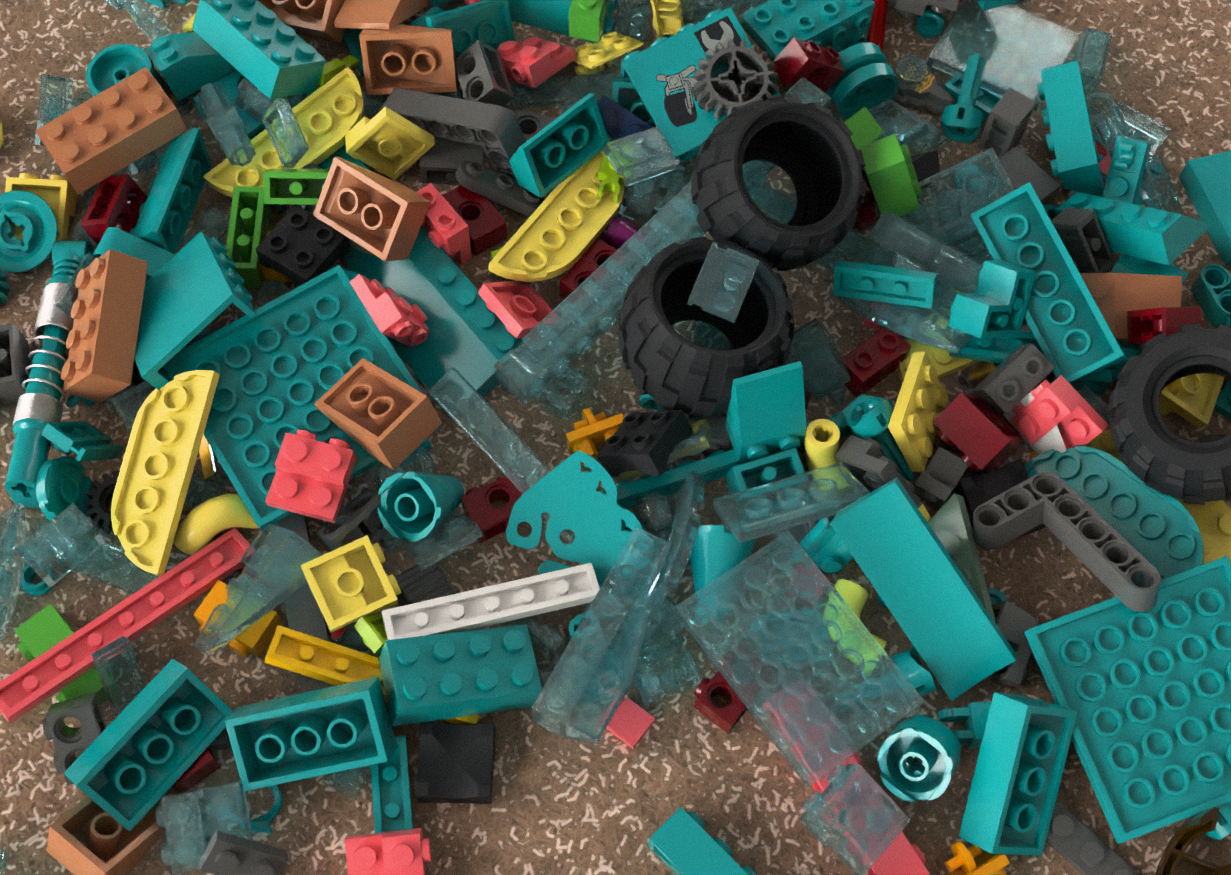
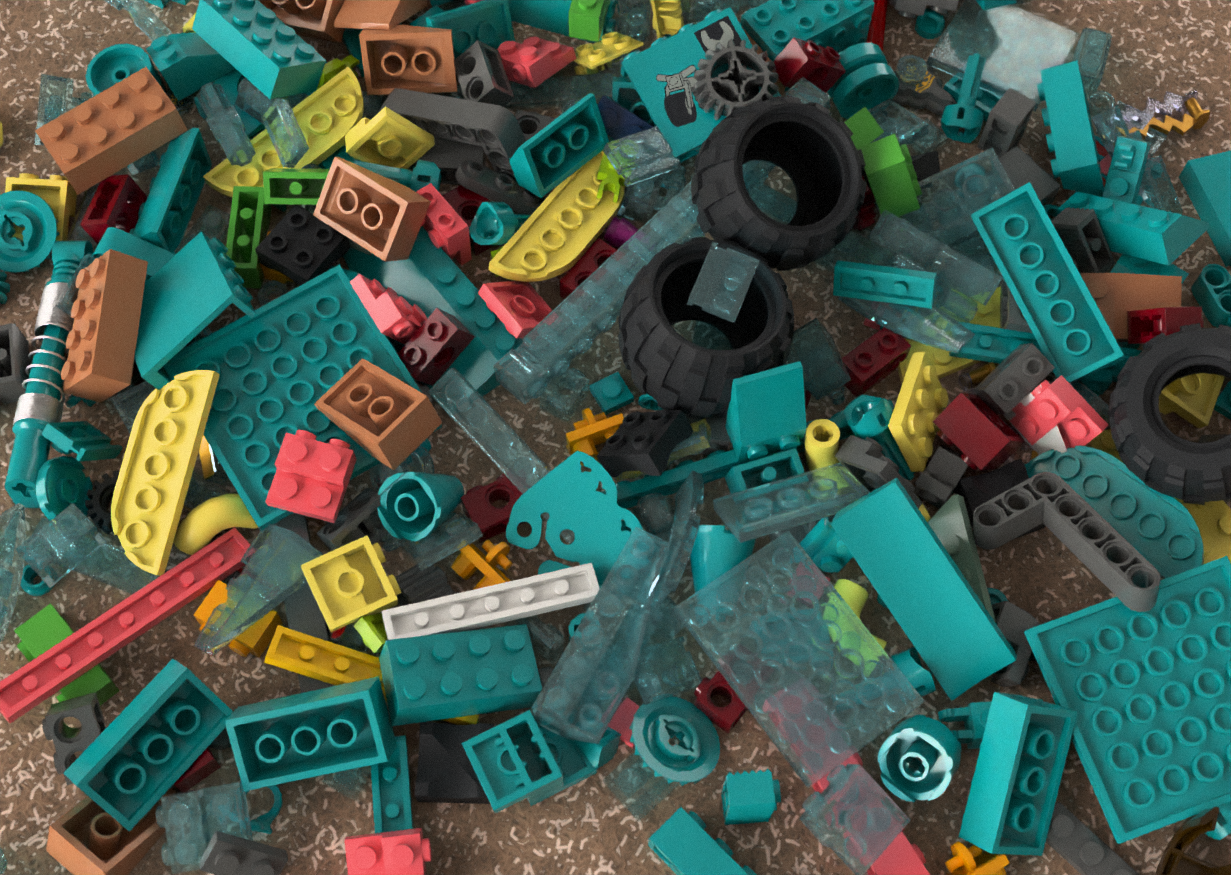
(119, 673): clear light blue tile -> none
(424, 171): none -> teal piece
(435, 346): none -> dark red brick
(473, 558): none -> light orange hips
(495, 223): none -> teal piece
(525, 762): none -> teal bracket
(604, 751): none -> teal slope
(611, 393): none -> teal plate
(638, 787): none -> clear light blue plate
(698, 745): none -> teal gear
(749, 797): none -> teal brick
(998, 303): teal brick -> none
(1171, 101): none -> piece

